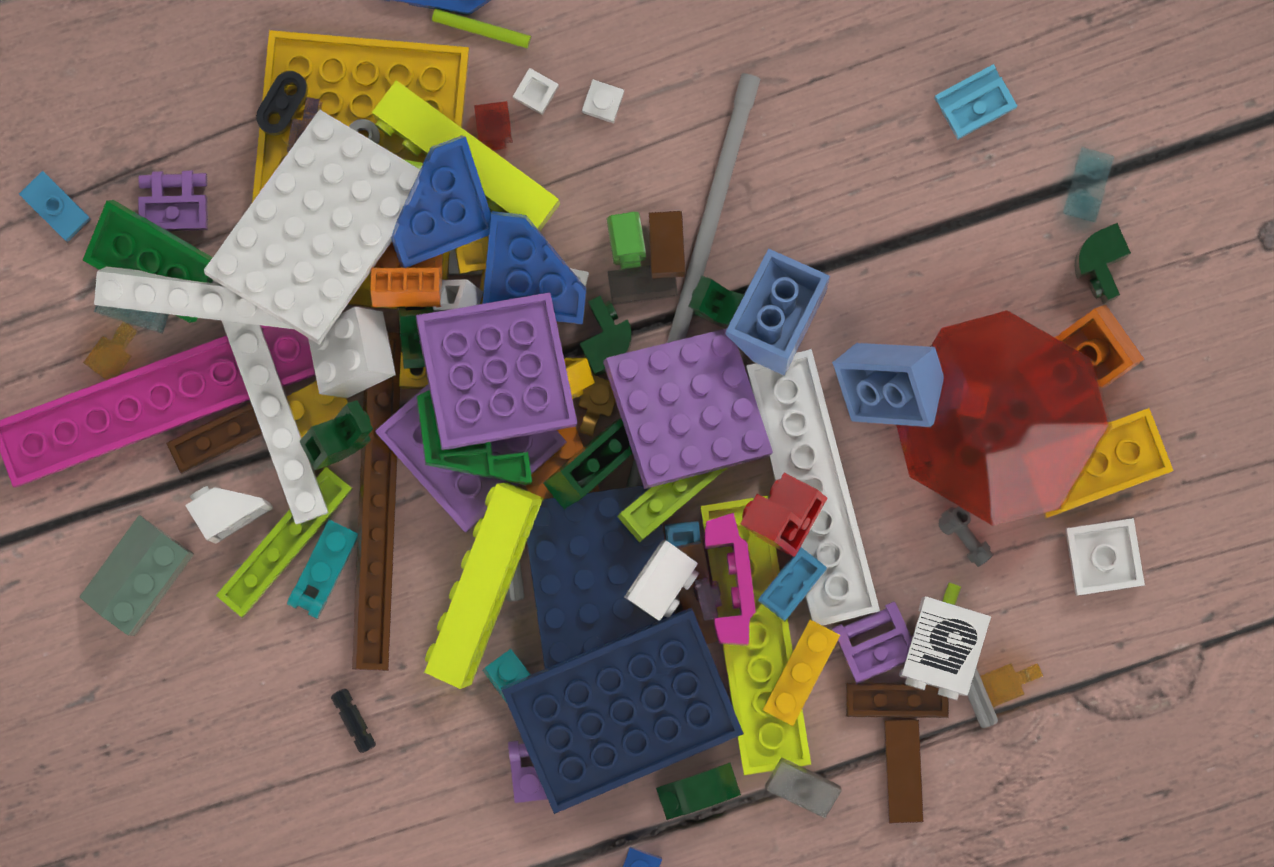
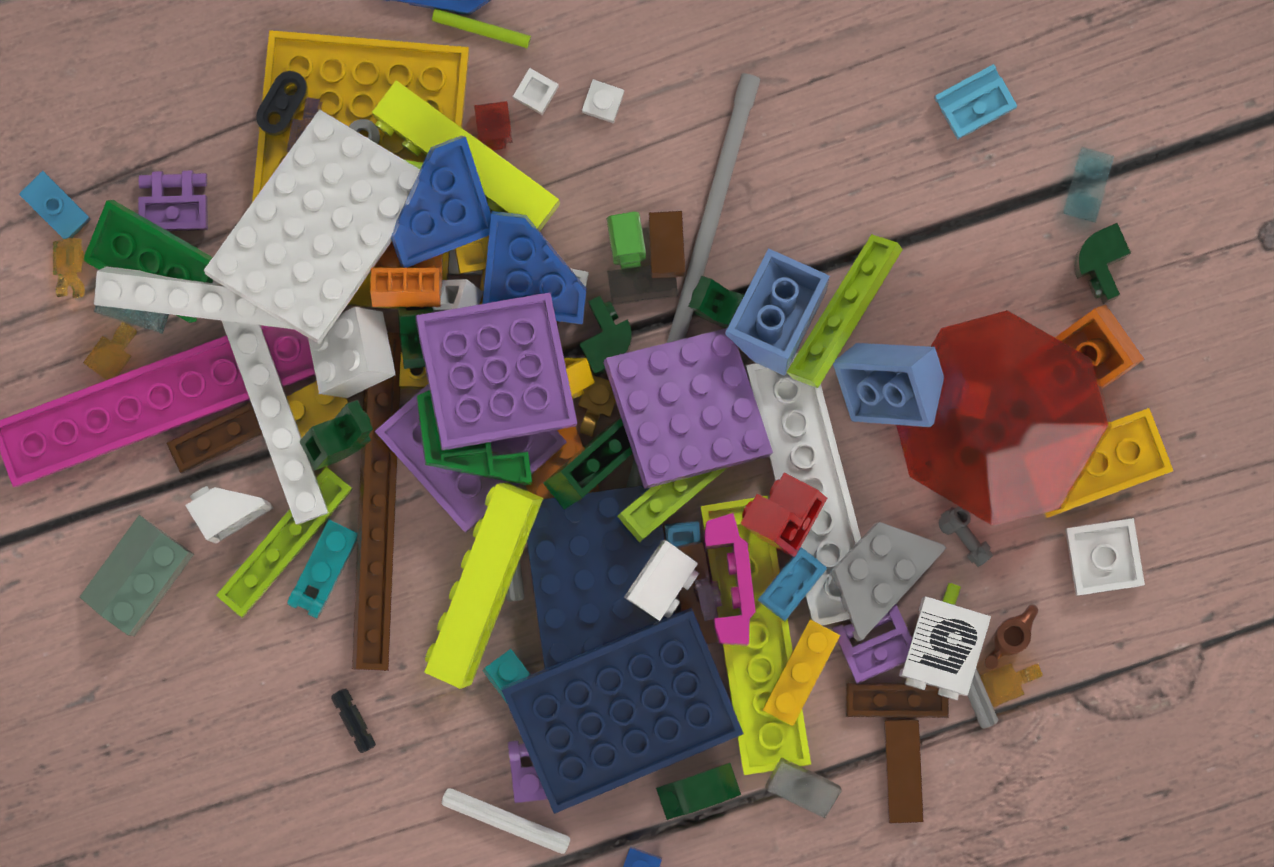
(66, 264): none -> clear yellow plate
(505, 820): none -> white axle
(844, 310): none -> lime plate
(881, 572): none -> light grey wing
(1012, 636): none -> copper piece

